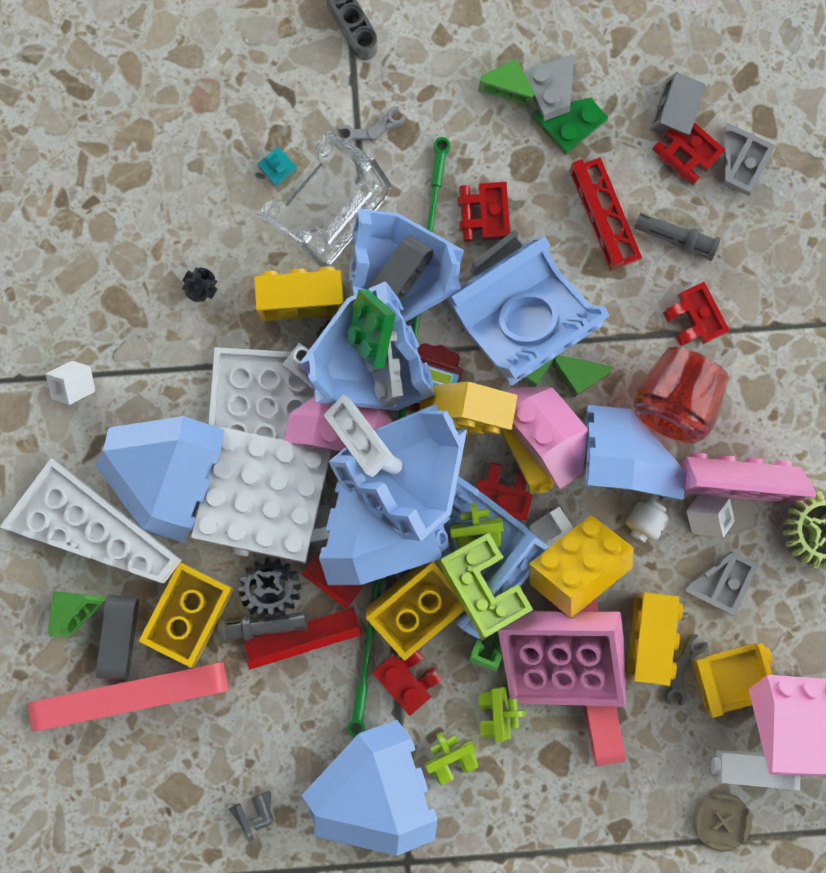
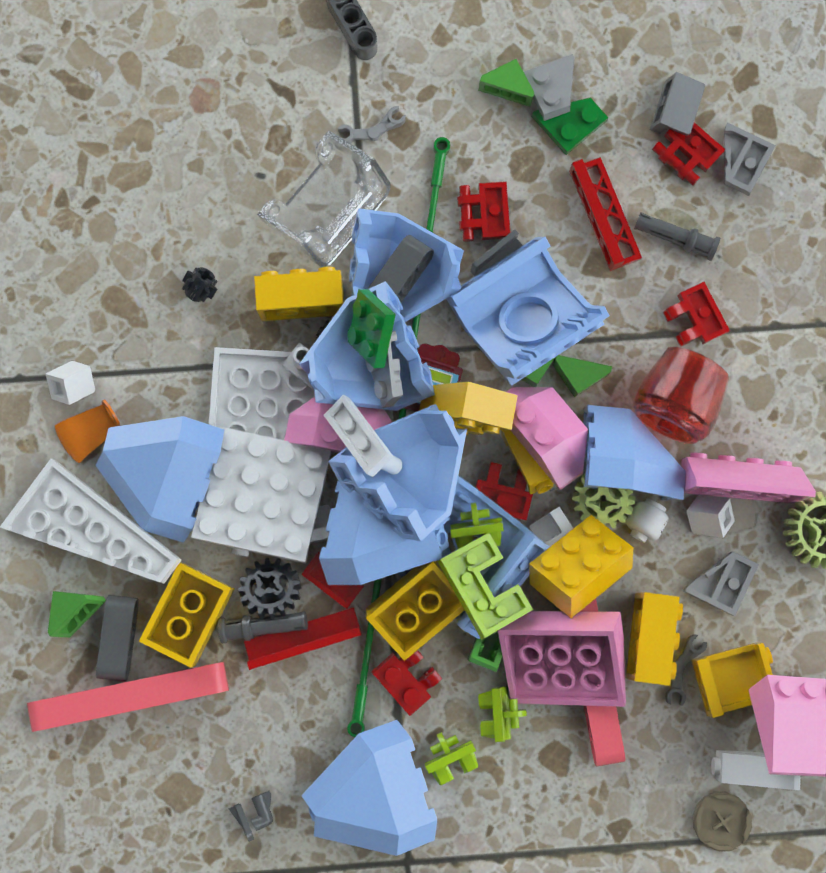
(86, 430): none -> orange piece
(277, 166): teal tile -> none
(593, 499): none -> yellowish green gear

